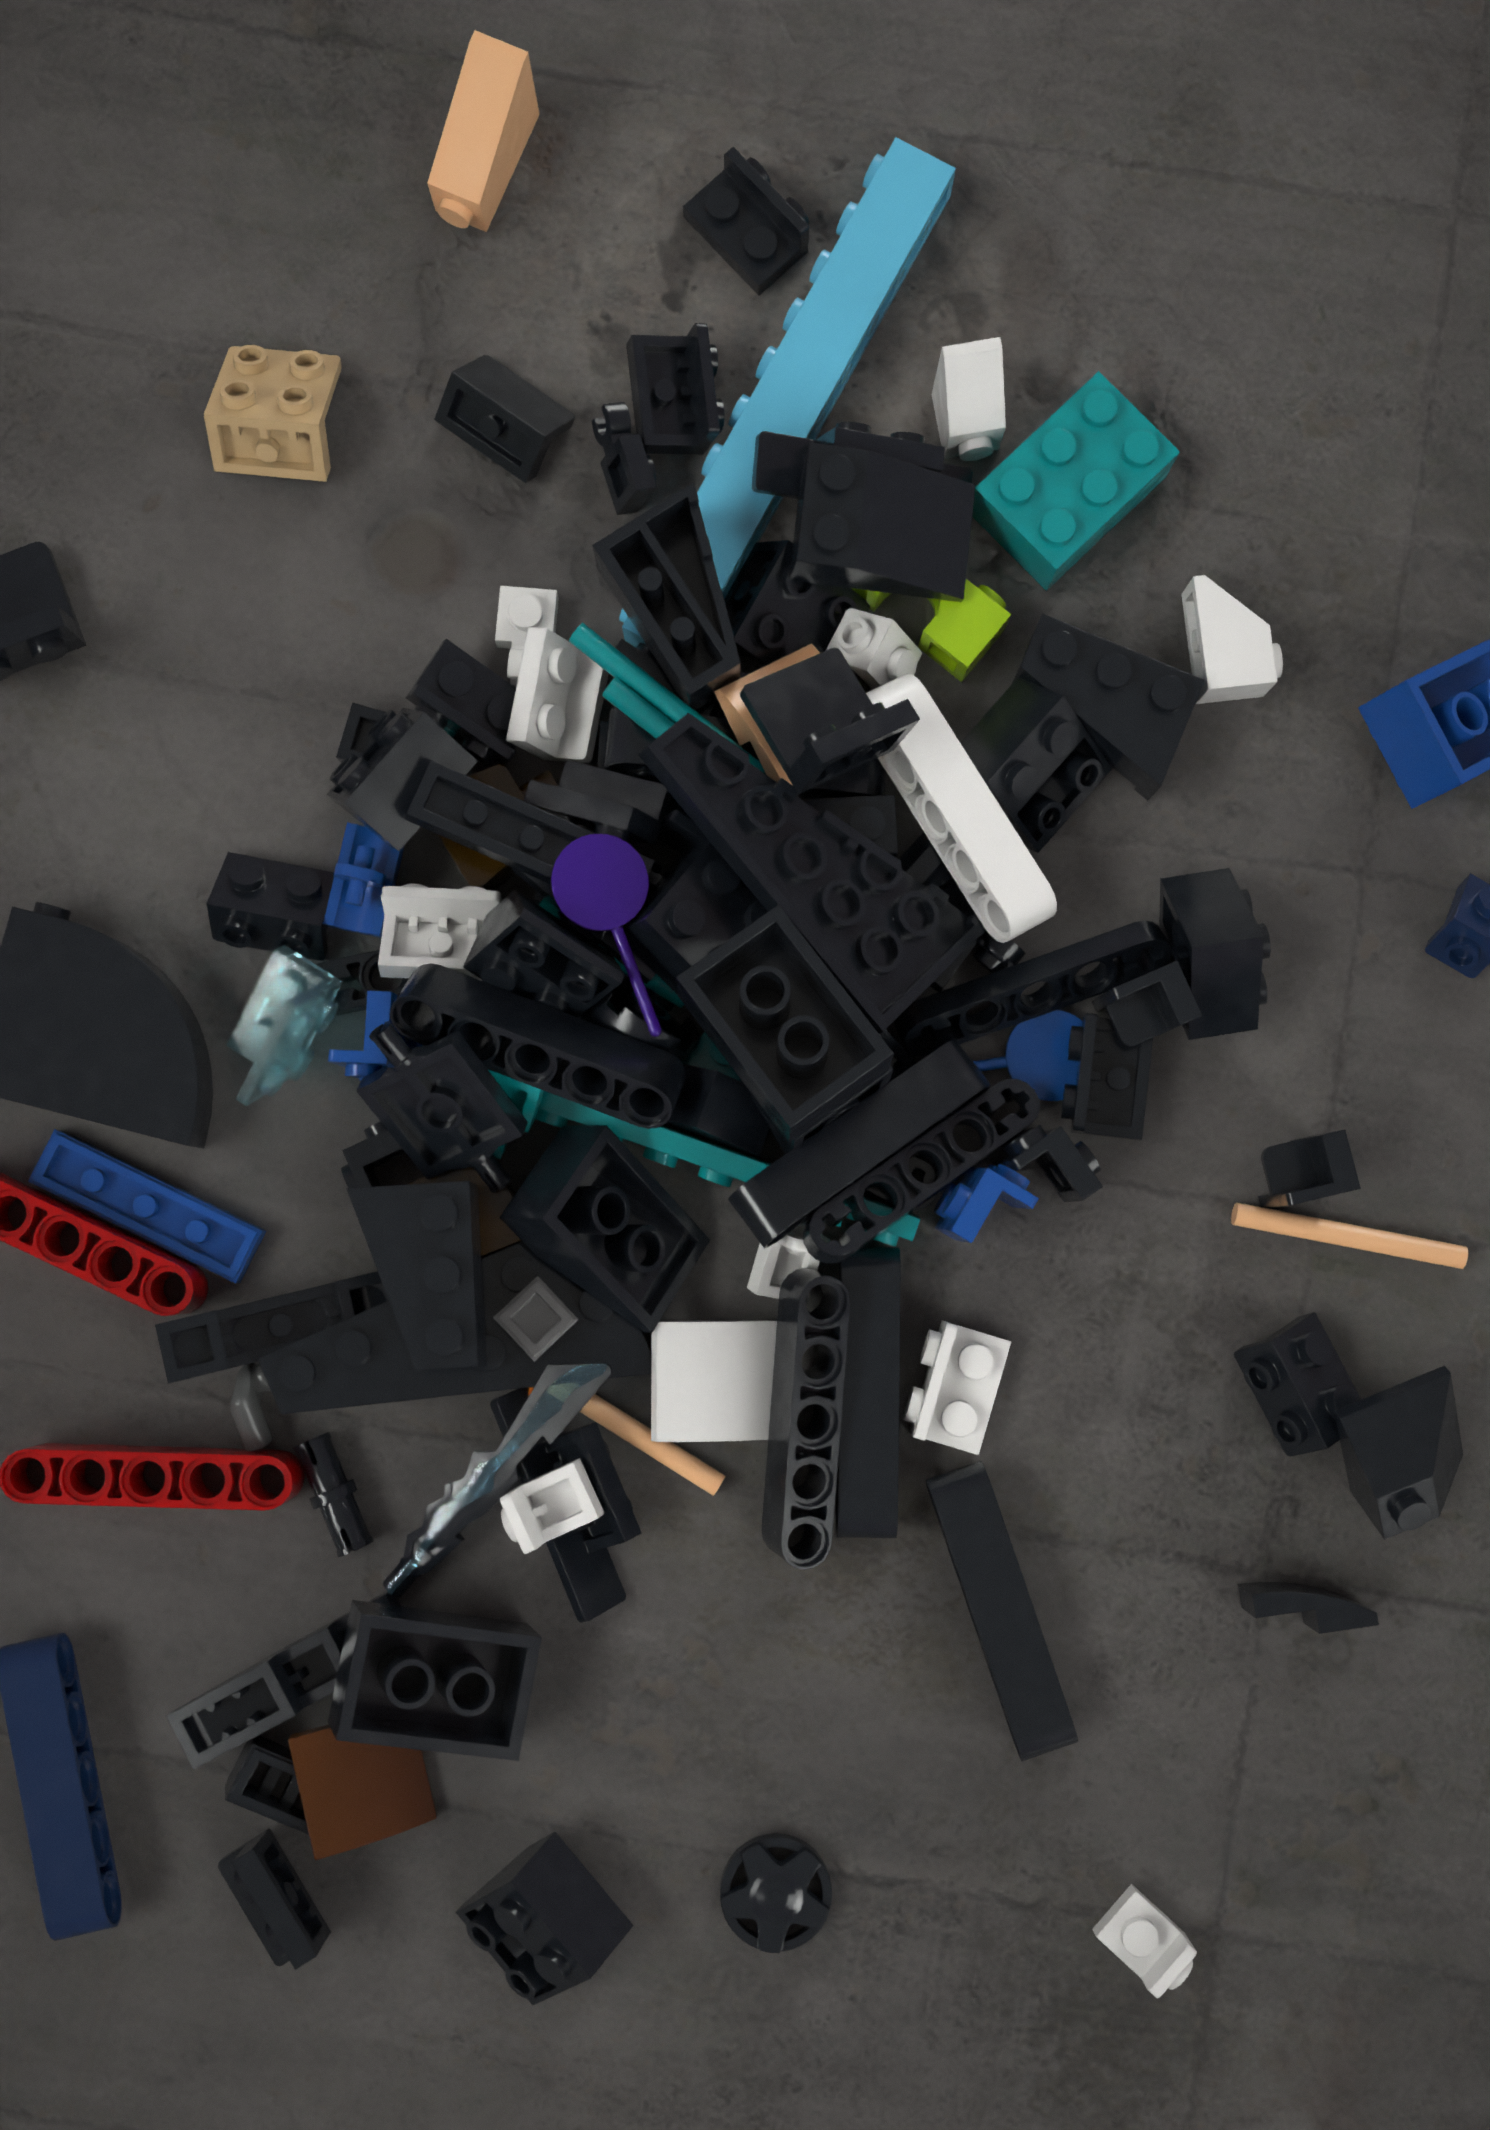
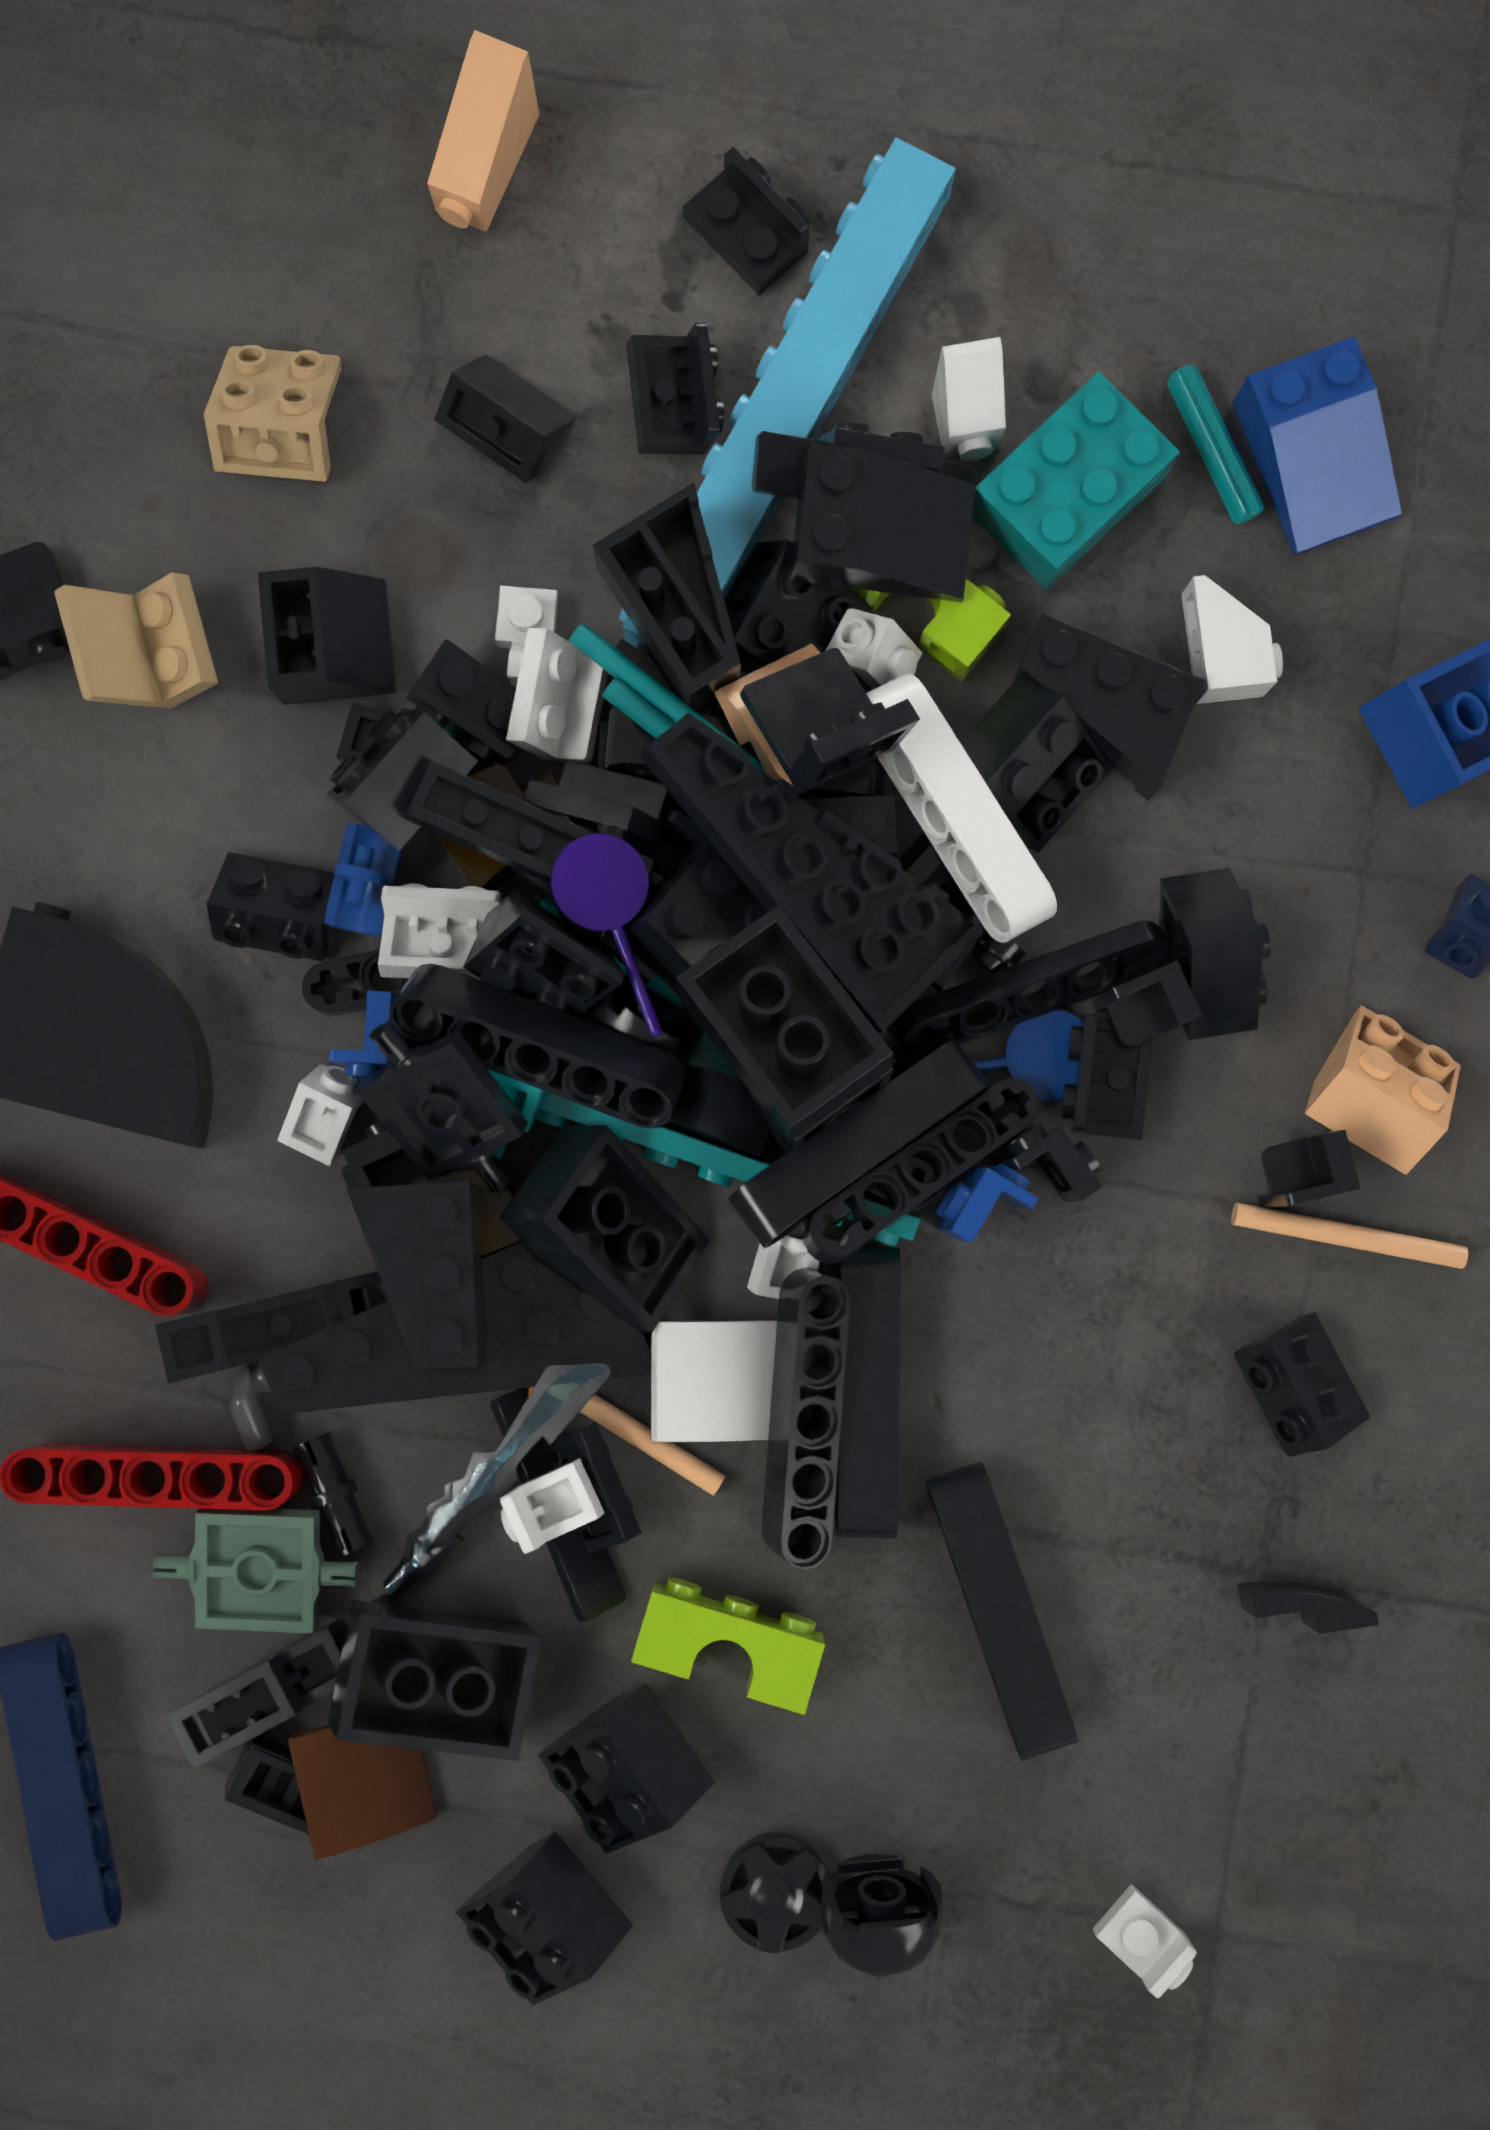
(137, 645): none -> tan bracket
(147, 1206): blue tile -> none
(257, 1570): none -> sand green plate
(275, 1900): black bracket -> none
(281, 1021): clear light blue bracket -> none
(321, 1113): none -> white bracket
(326, 635): none -> black slope
(536, 1318): flat silver tile -> none
(626, 465): black plate -> none
(627, 1770): none -> black slope
(781, 1650): none -> lime arch
(881, 1914): none -> black cylinder
(957, 1386): white bracket -> none
(1215, 444): none -> teal axle
(1320, 445): none -> slope
(1385, 1090): none -> light nougat slope
(1402, 1451): black slope -> none

